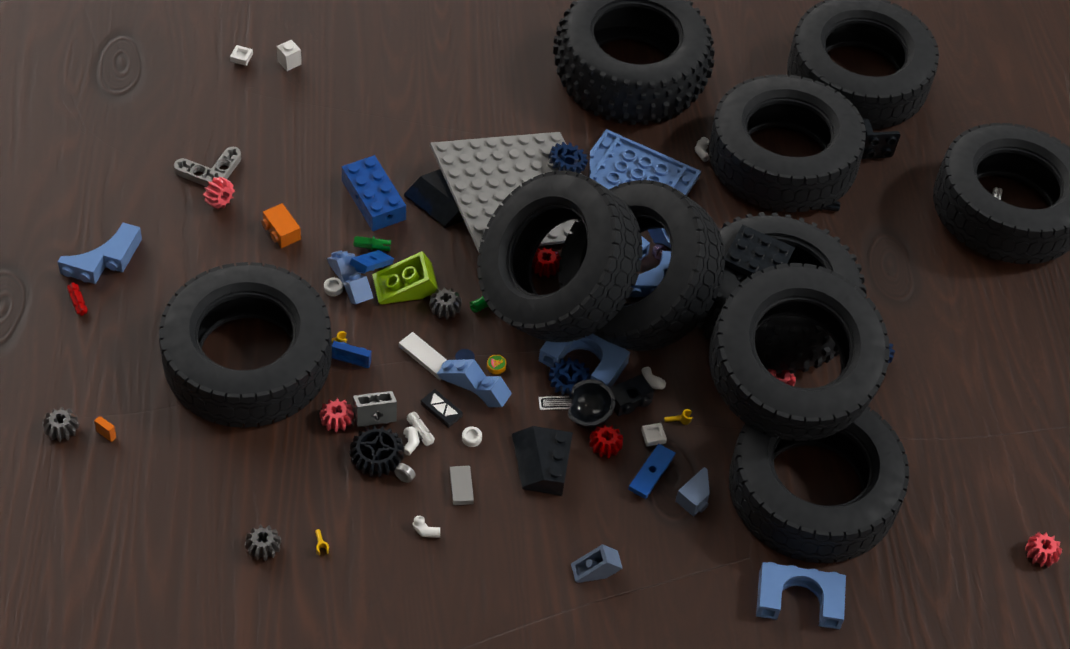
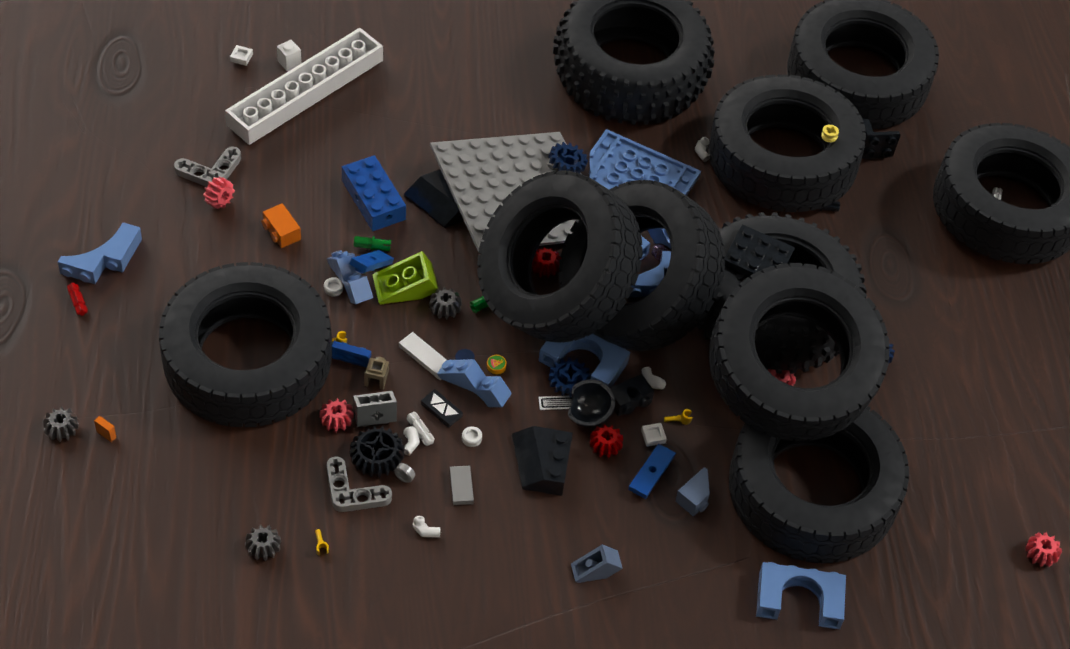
(303, 86): none -> white brick
(345, 492): none -> light grey beam
(377, 369): none -> dark tan window
(830, 133): none -> light yellow bush

